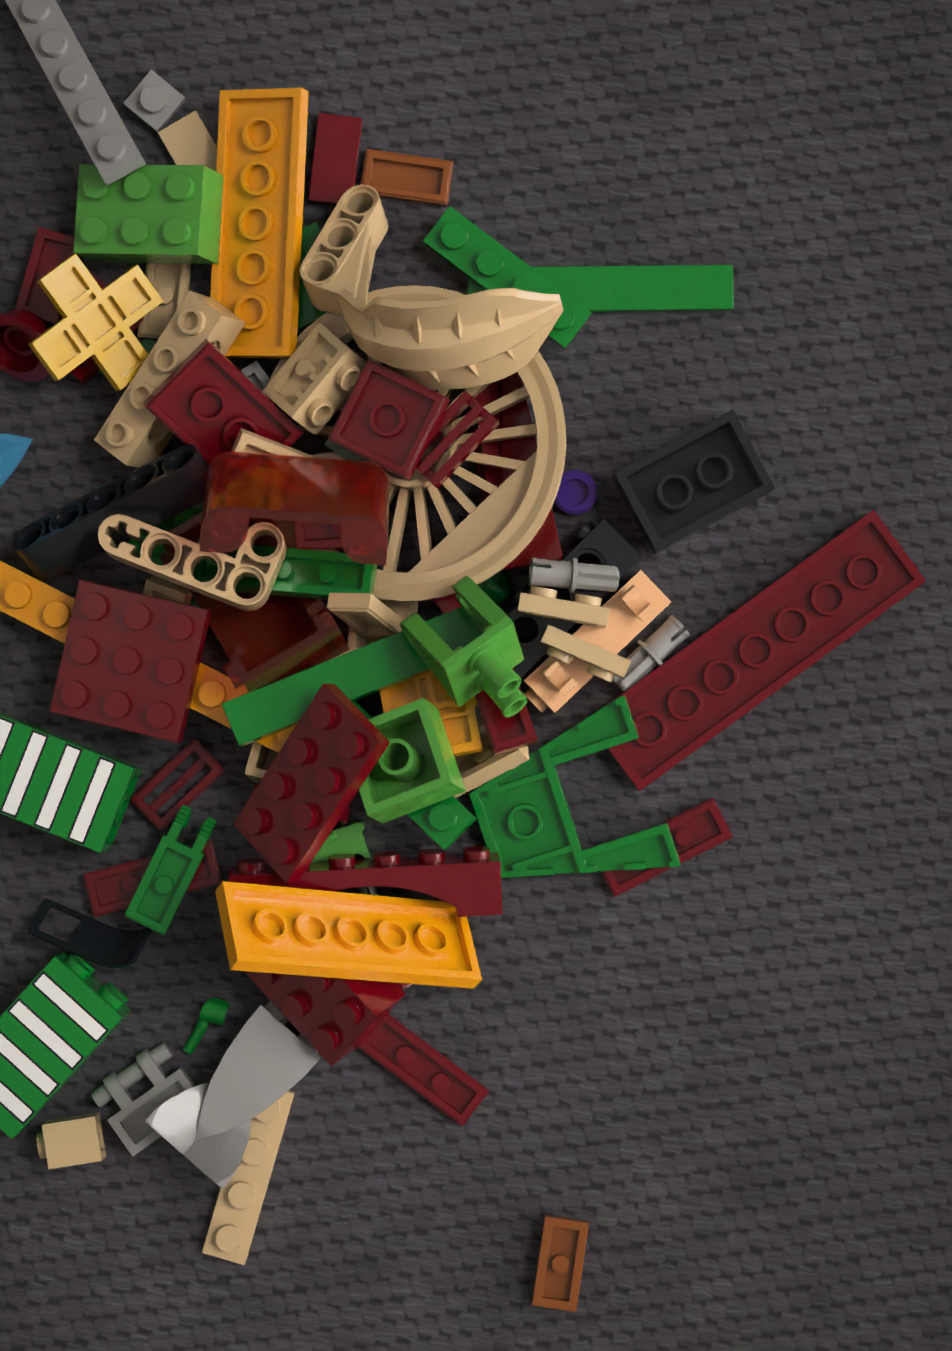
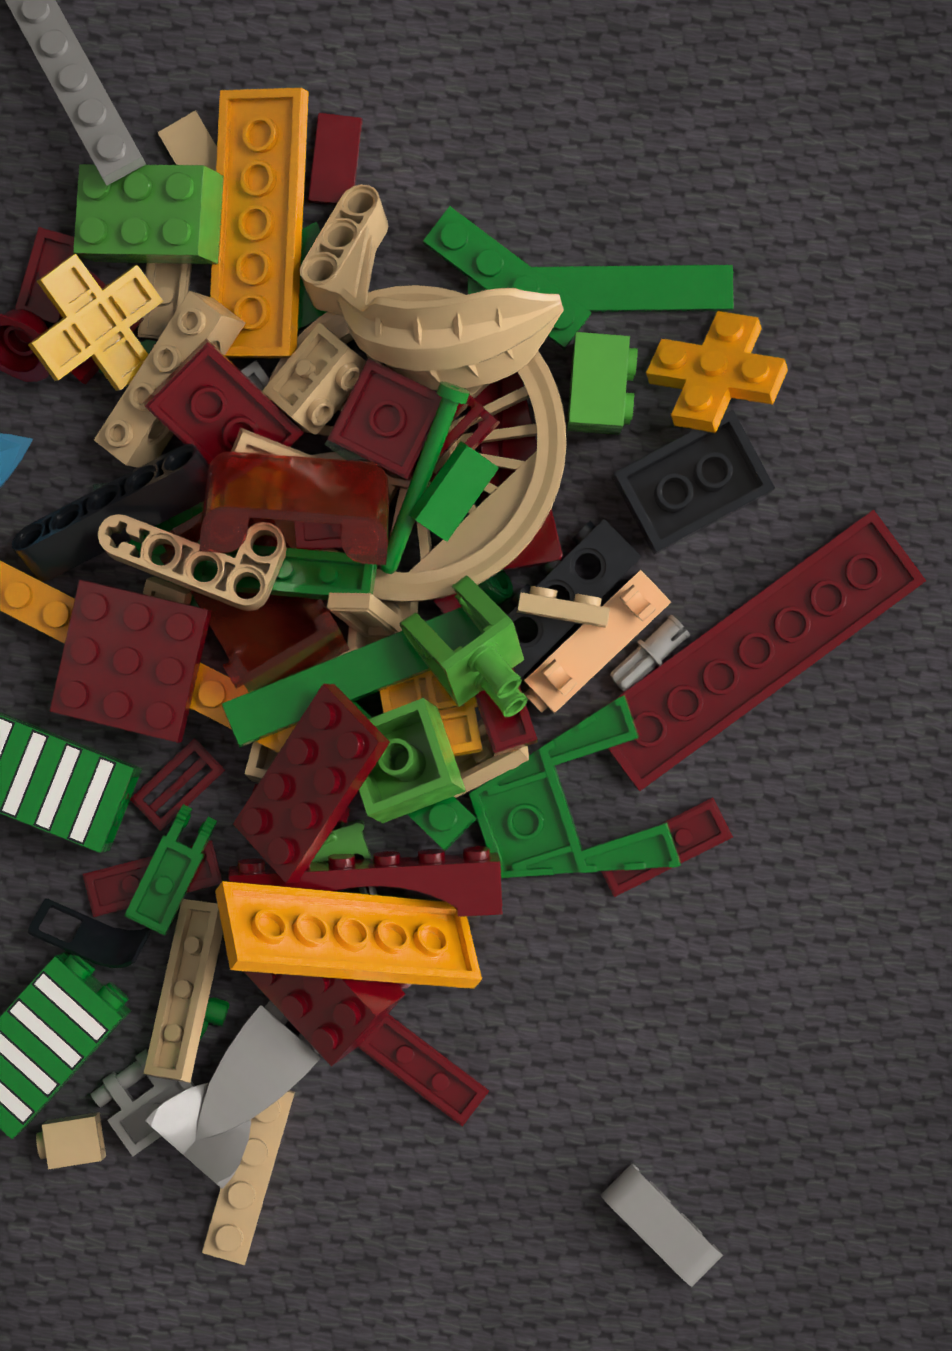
(154, 101): light grey plate -> none
(185, 992): none -> tan plate
(408, 177): dark orange tile -> none
(451, 397): none -> green bar
(453, 491): none -> green tile
(560, 1263): dark orange plate -> none
(573, 575): light grey axle -> none
(576, 493): dark purple tile -> none
(599, 383): none -> bright green brick
(602, 662): tan plate -> none
(661, 1225): none -> light grey beam
(716, 371): none -> light orange plate

